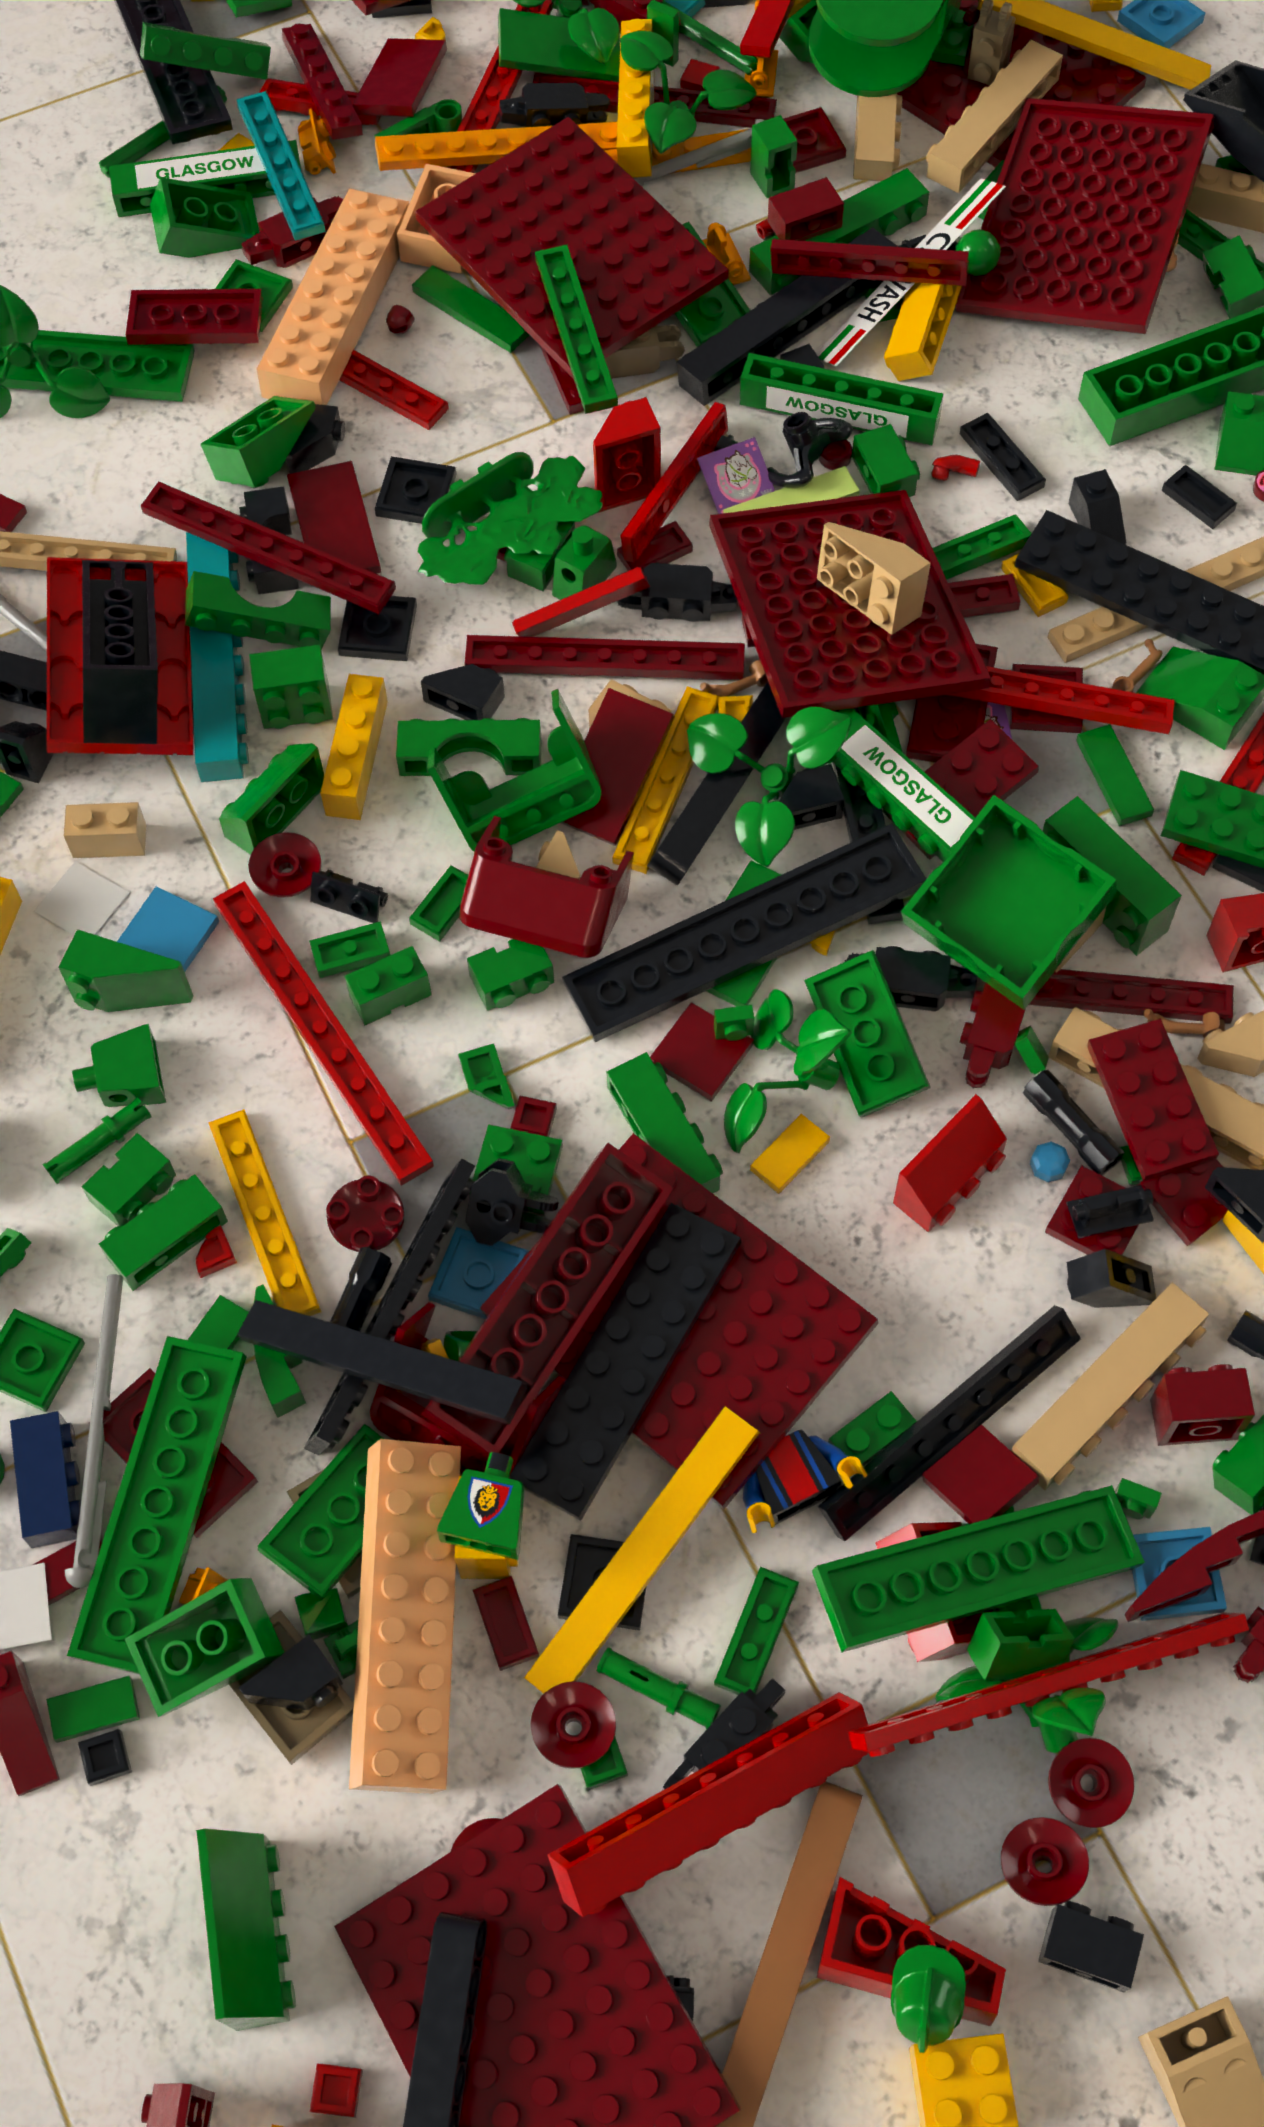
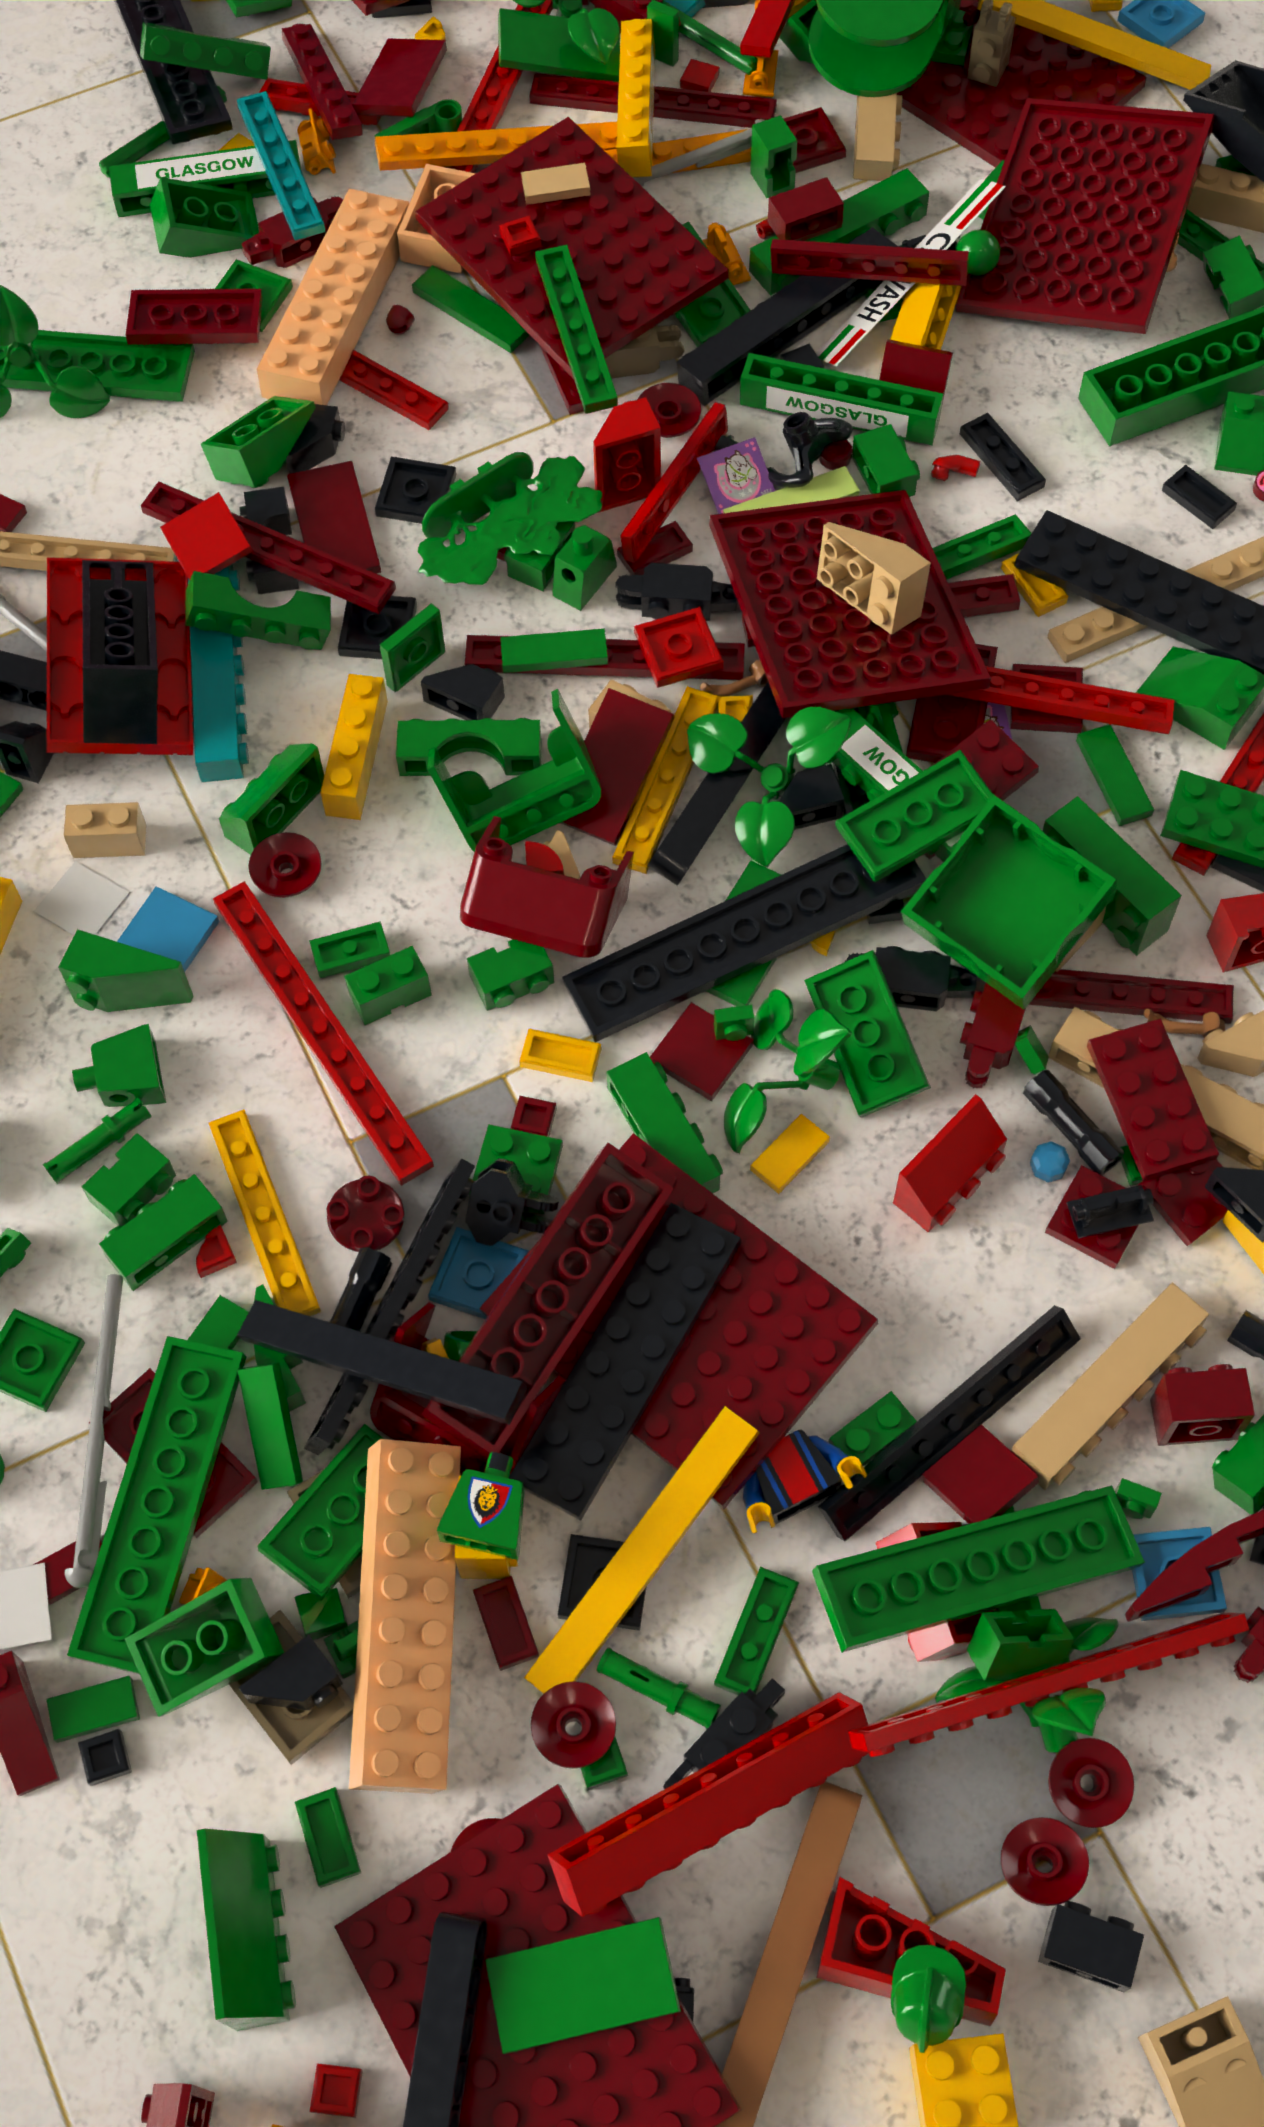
(45, 1478): dark blue brick -> none
(206, 537): none -> red tile
(270, 1426): none -> green tile
(291, 686): green brick -> none
(327, 1837): none -> green tile
(341, 895): black hinge -> none
(412, 648): none -> green tile
(441, 905): green tile -> none
(485, 1075): green slope -> none
(520, 236): none -> red tile
(542, 857): none -> red tile
(552, 102): black hinge -> none
(554, 650): none -> green tile
(555, 183): none -> tan tile
(560, 1055): none -> yellow tile
(581, 603): red tile -> none
(582, 1985): none -> green tile
(673, 121): green plant -> none
(674, 408): none -> dark red dish
(678, 647): none -> red tile
(915, 816): none -> green tile
(916, 366): none -> dark red tile
(992, 116): tan brick -> none
(1097, 505): black slope -> none
(1110, 1280): black slope -> none
(1128, 683): medium nougat piece -> none

